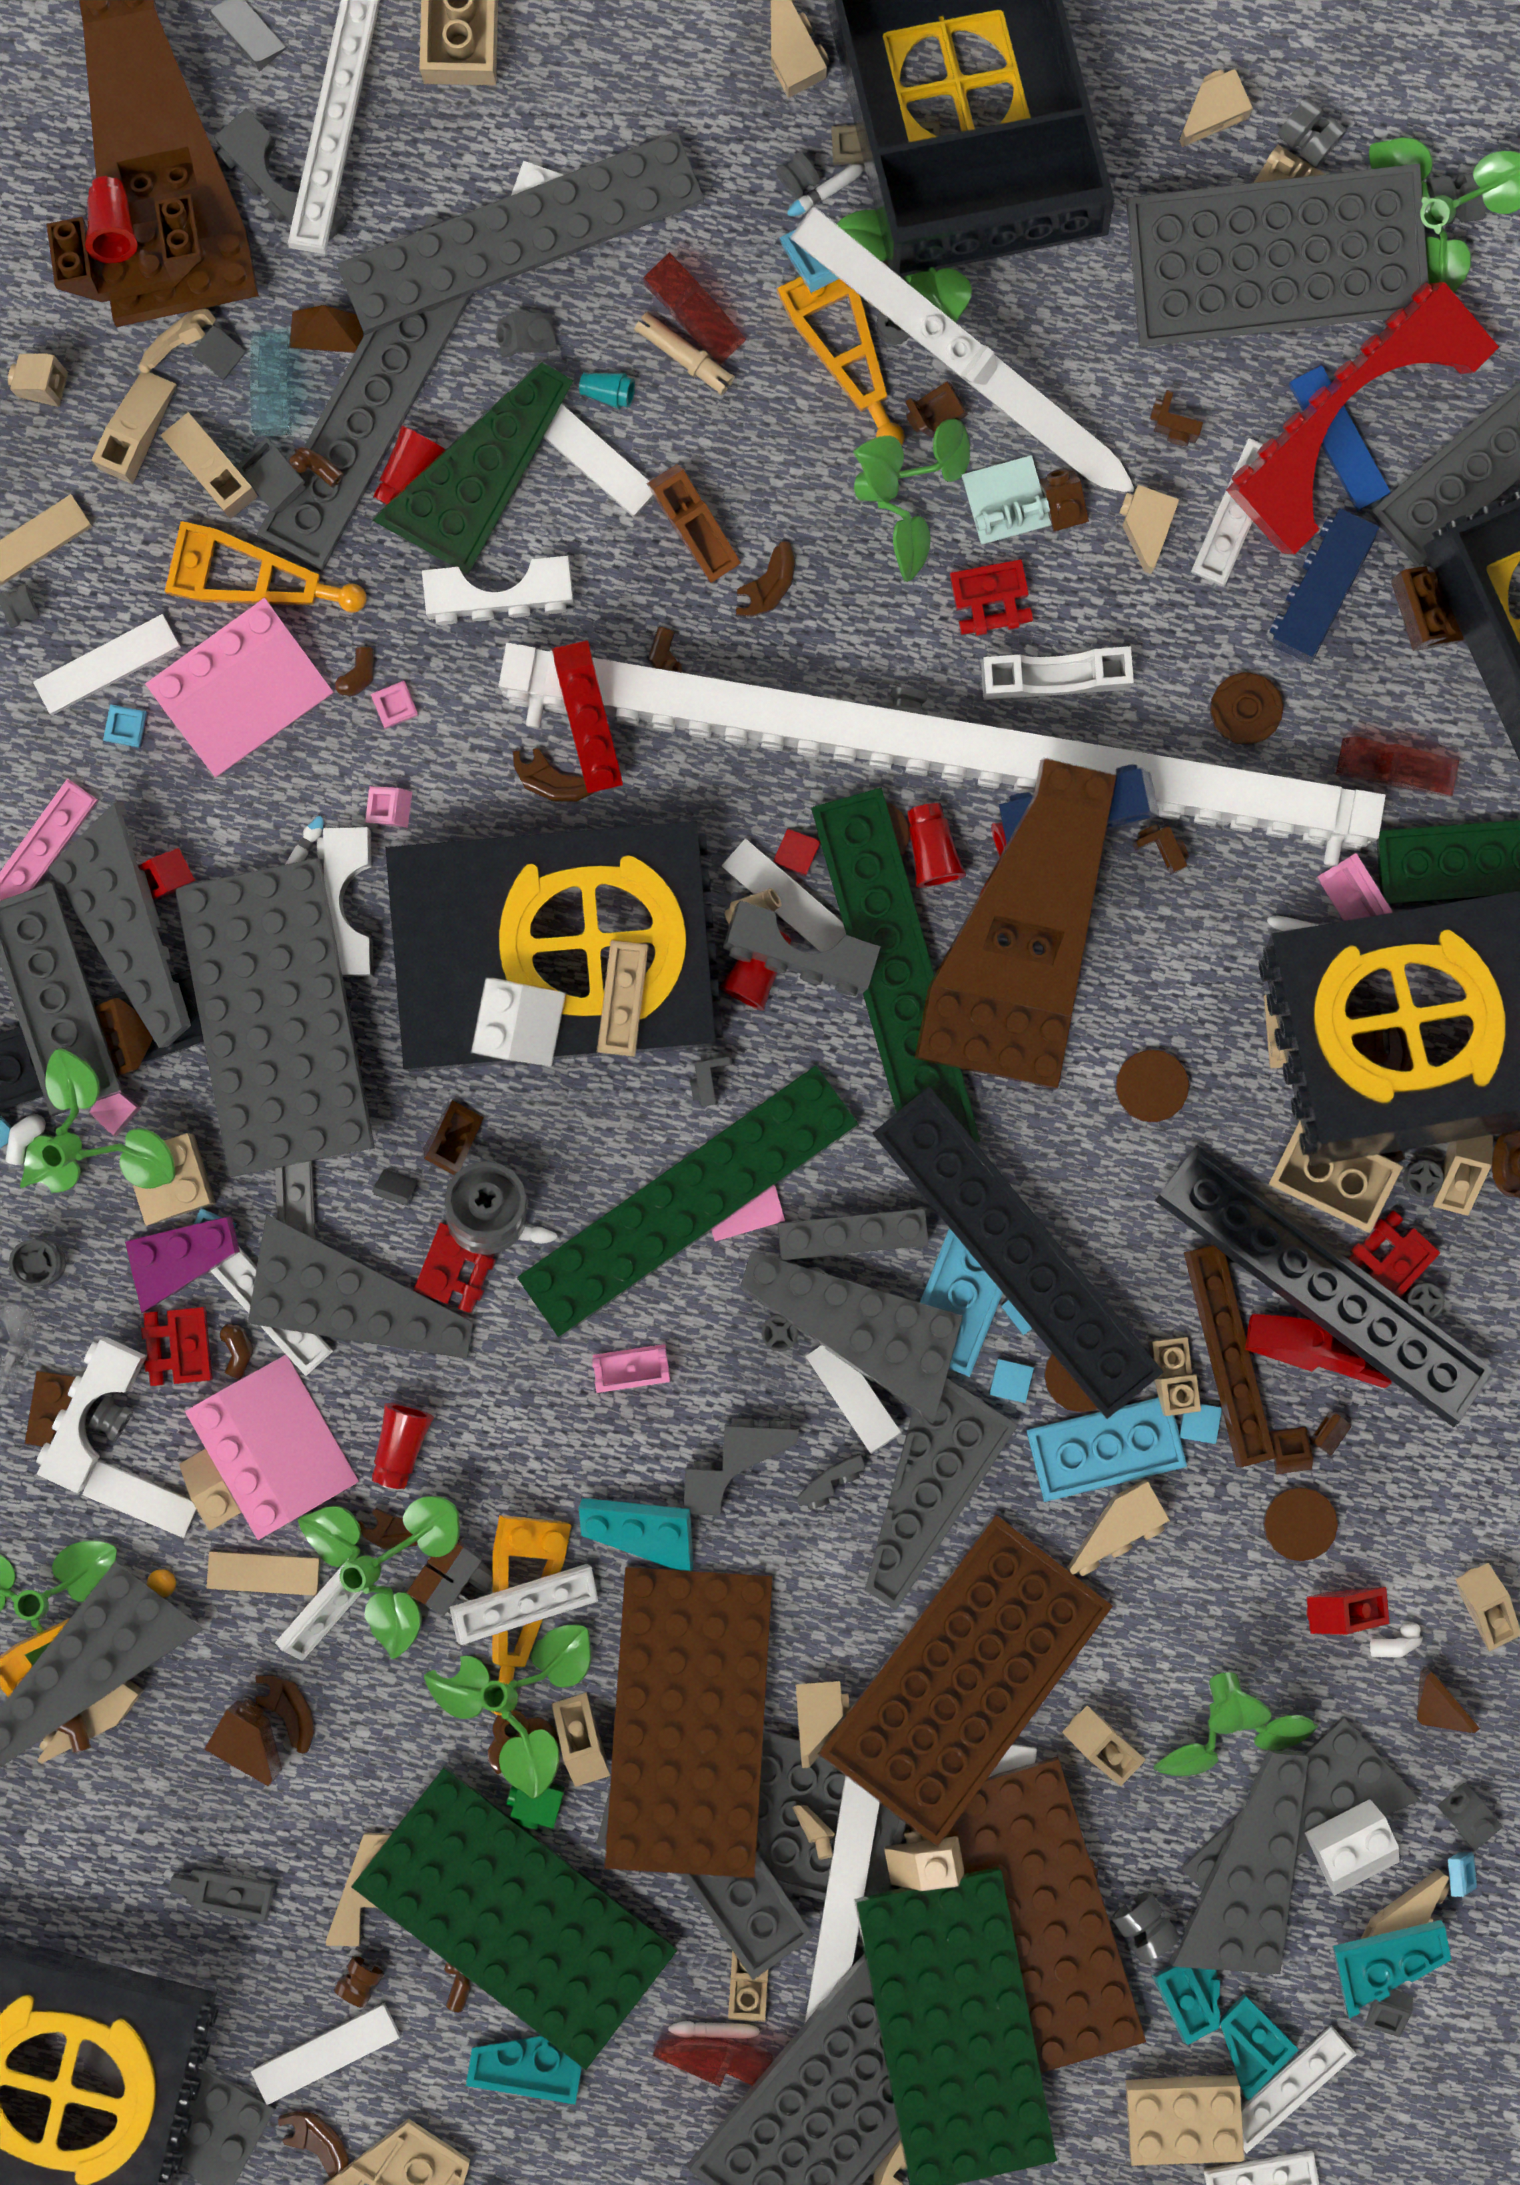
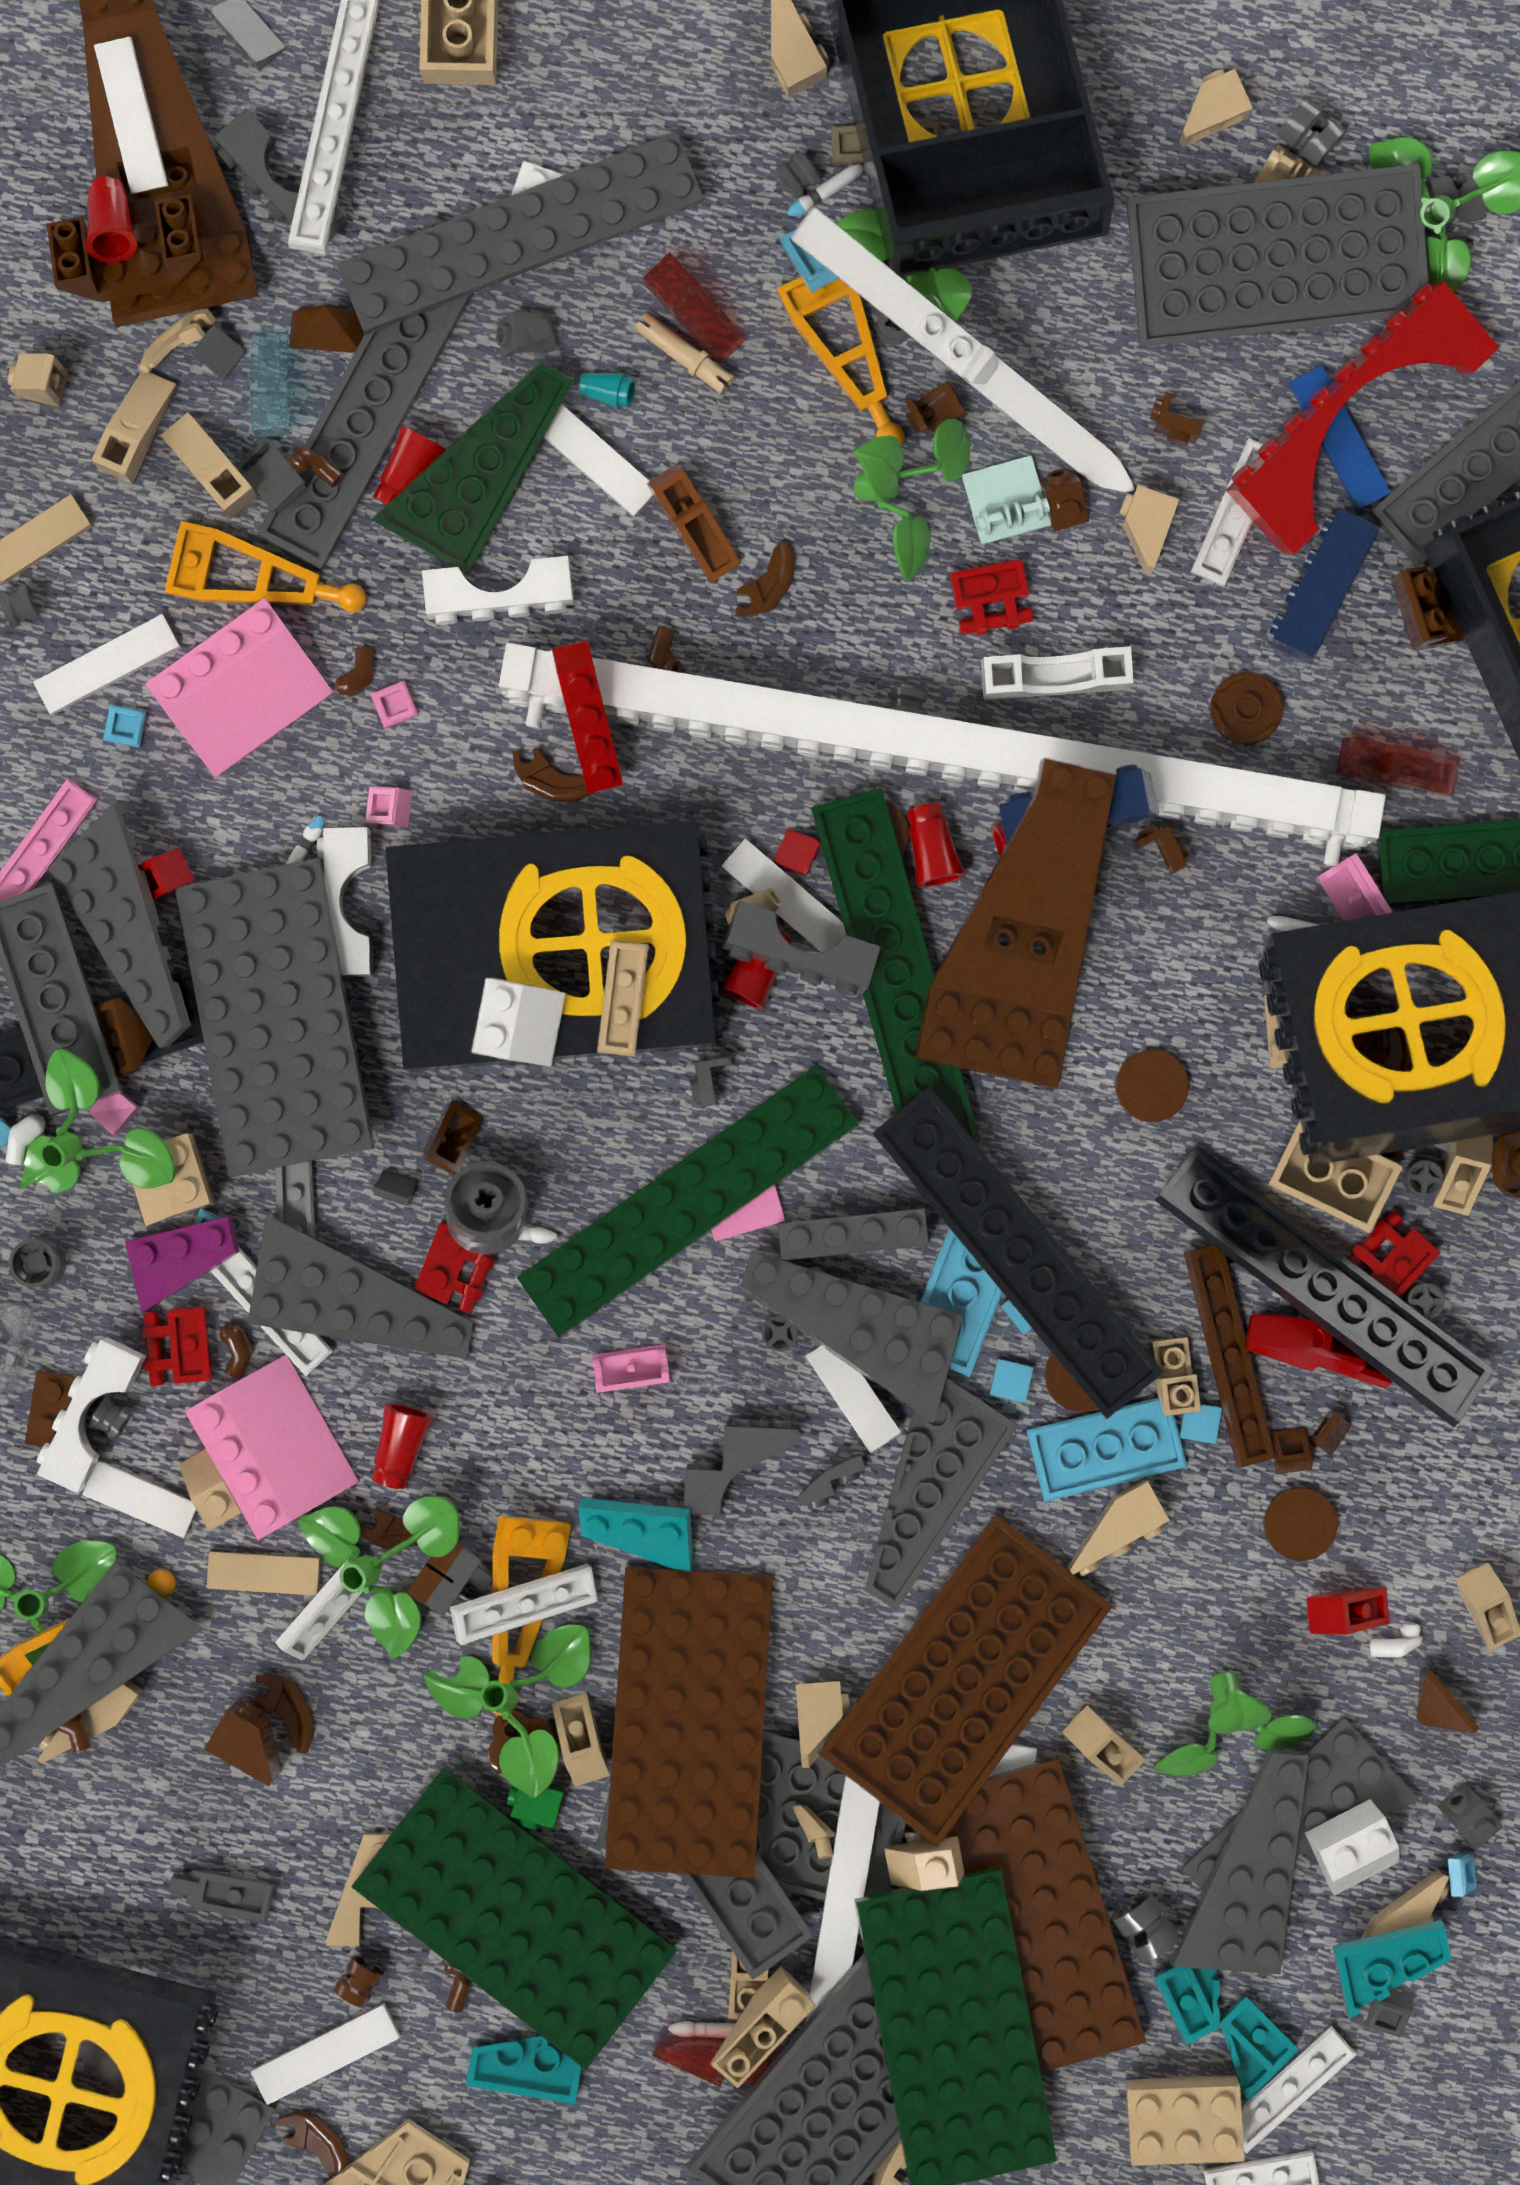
(131, 115): none -> white tile
(762, 2026): none -> tan slope

